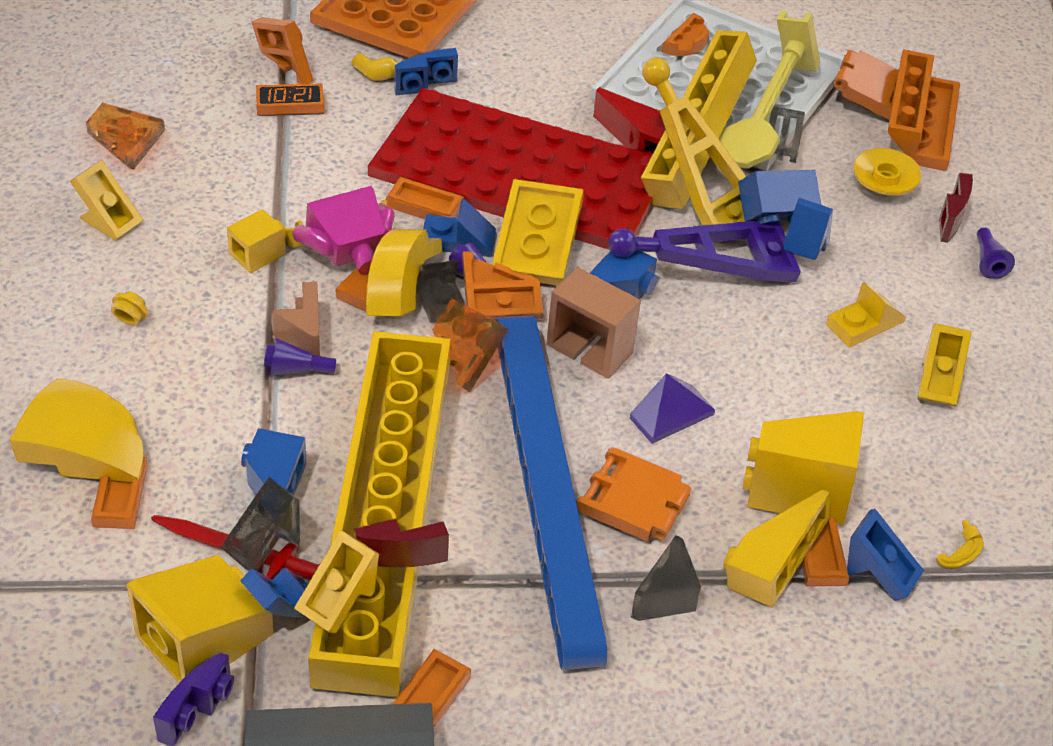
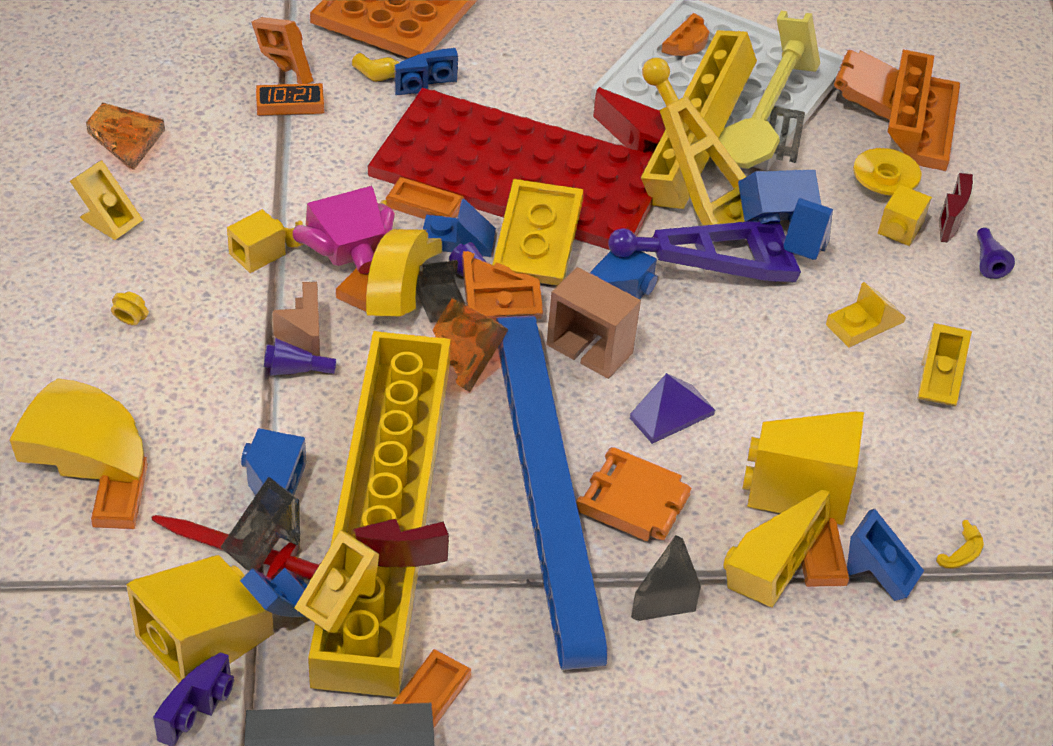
(904, 215): none -> yellow brick

